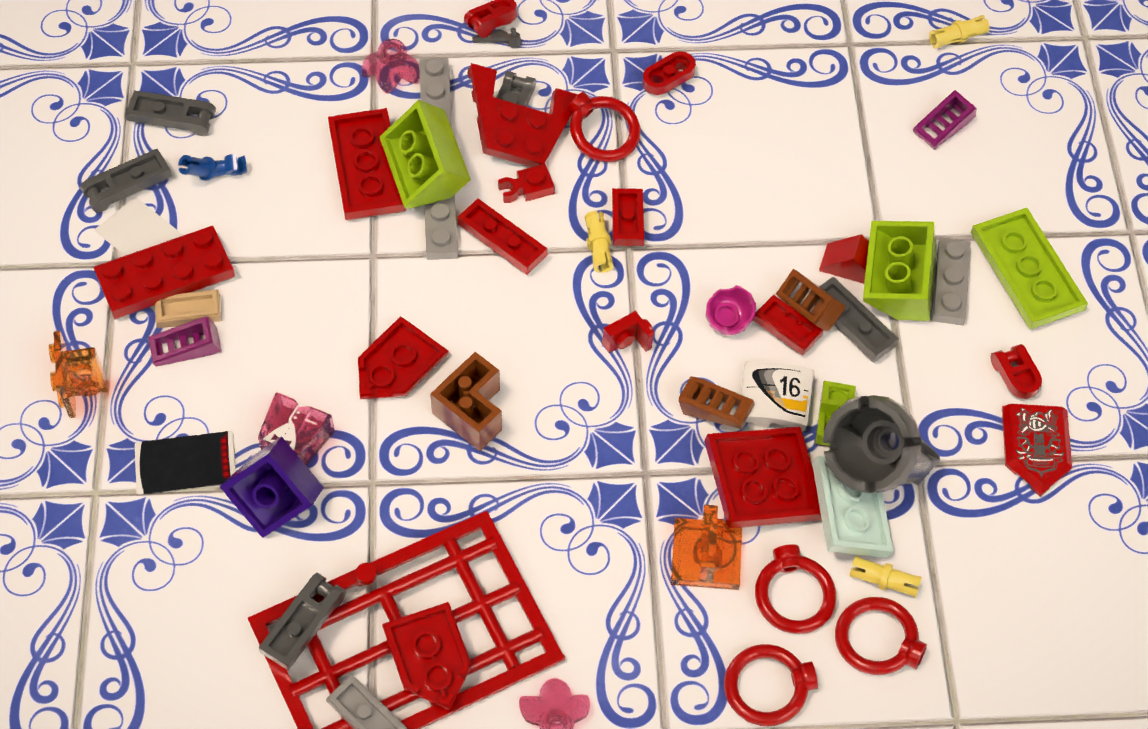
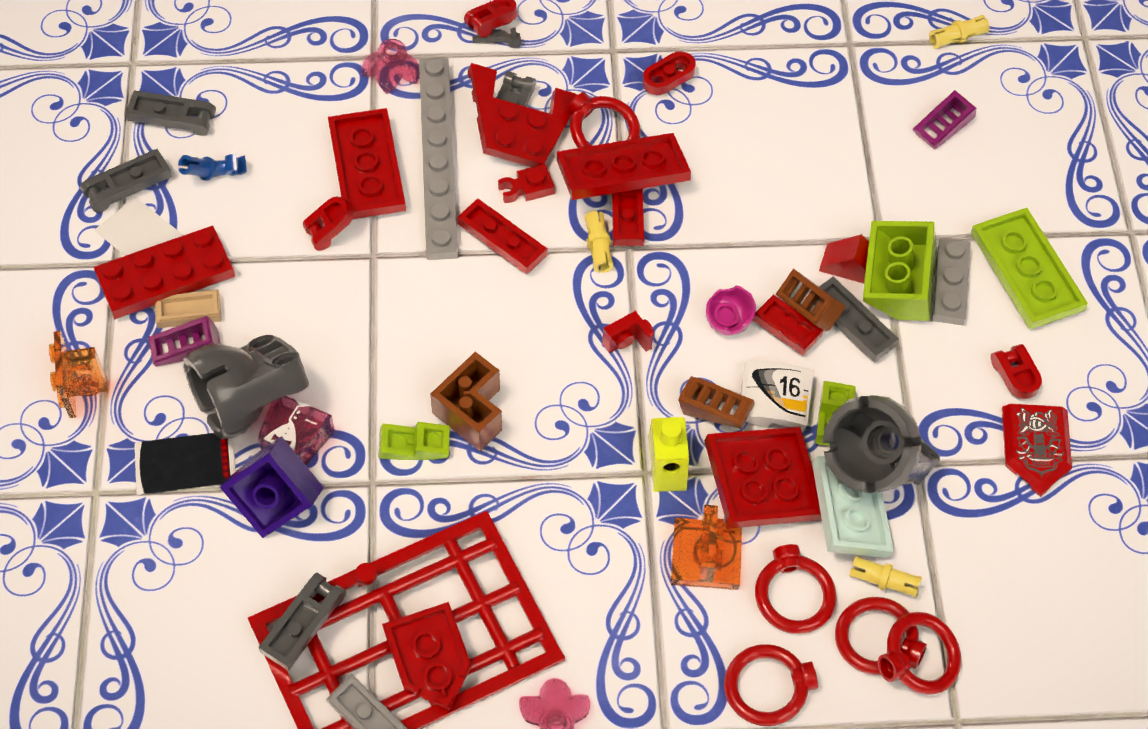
(242, 381): none -> dark grey piece
(335, 214): none -> red plate
(397, 361): red tile -> none
(420, 442): none -> lime slope
(424, 156): lime slope -> none
(623, 166): none -> red plate
(668, 445): none -> neon yellow torso
(896, 664): none -> red piece

